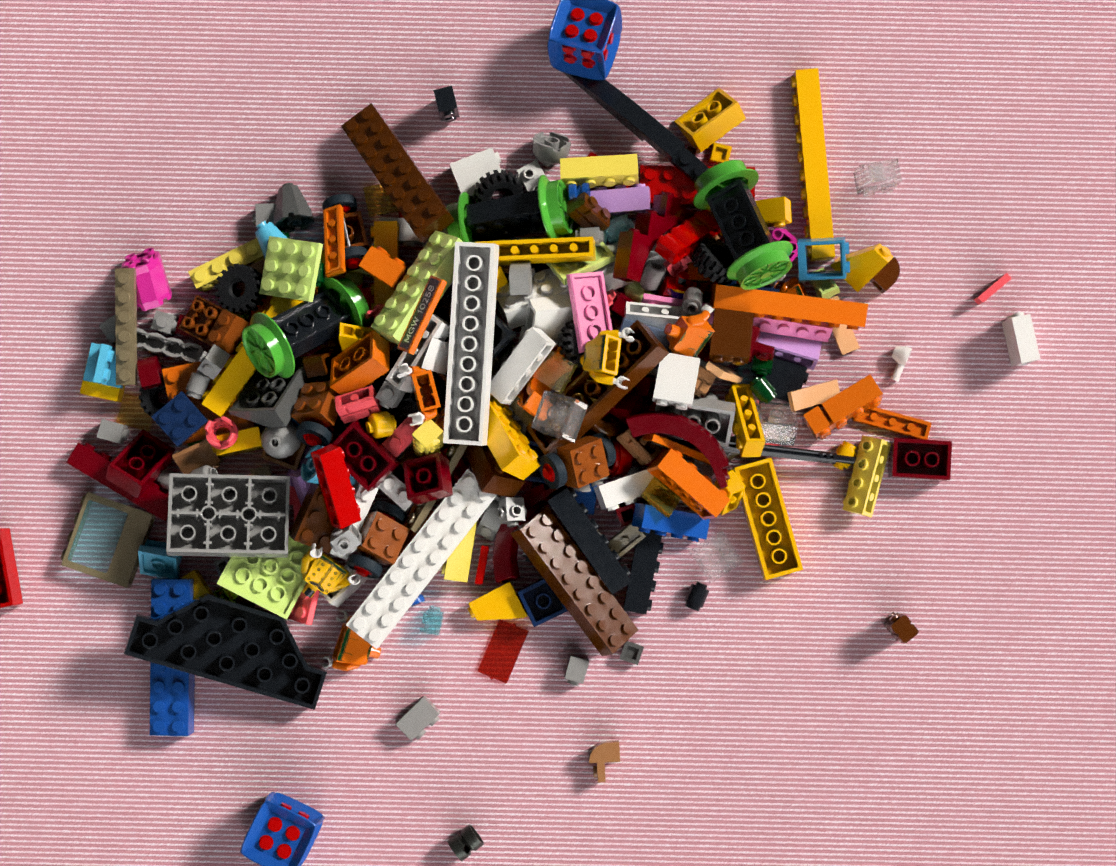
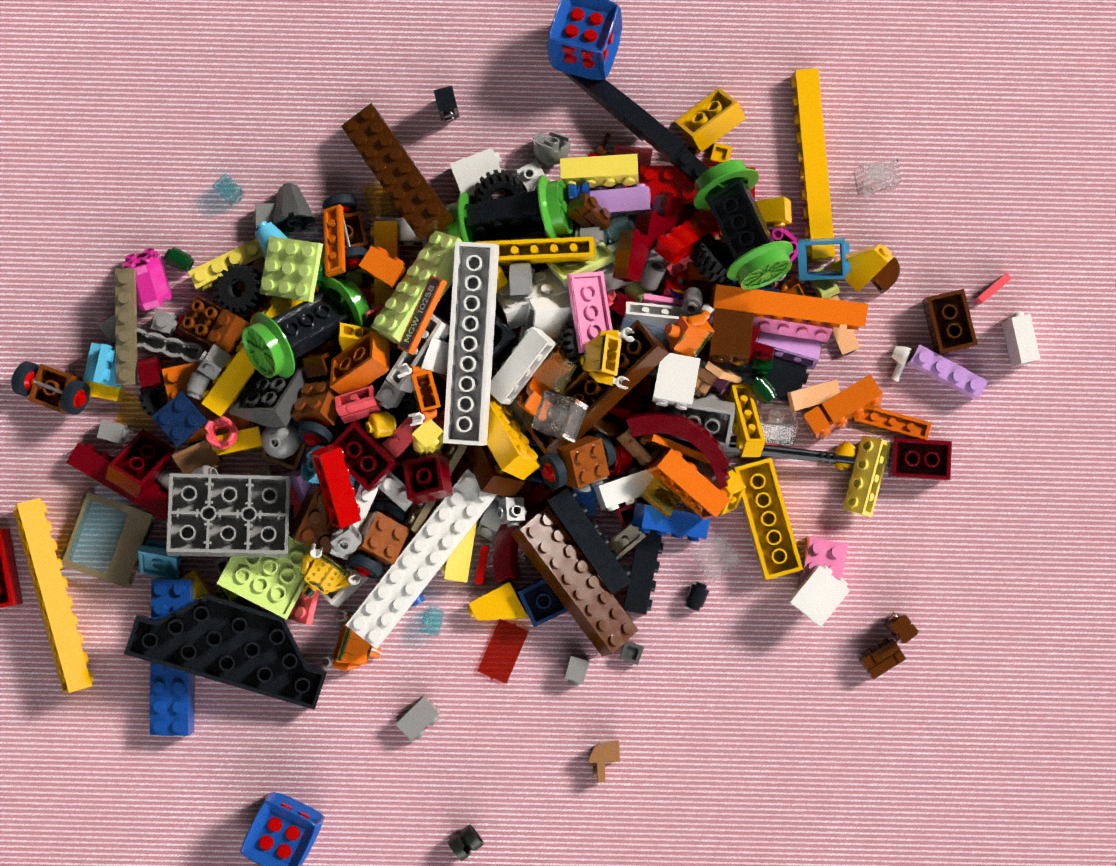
(51, 387): none -> brick
(52, 595): none -> yellow brick
(178, 259): none -> dark green brick
(229, 190): none -> clear light blue brick
(600, 151): none -> reddish brown hand
(643, 154): none -> coral plate
(720, 385): none -> bright pink brick
(819, 594): none -> white brick
(821, 553): none -> bright pink piece
(881, 658): none -> reddish brown brick
(947, 372): none -> lavender brick
(949, 322): none -> reddish brown brick

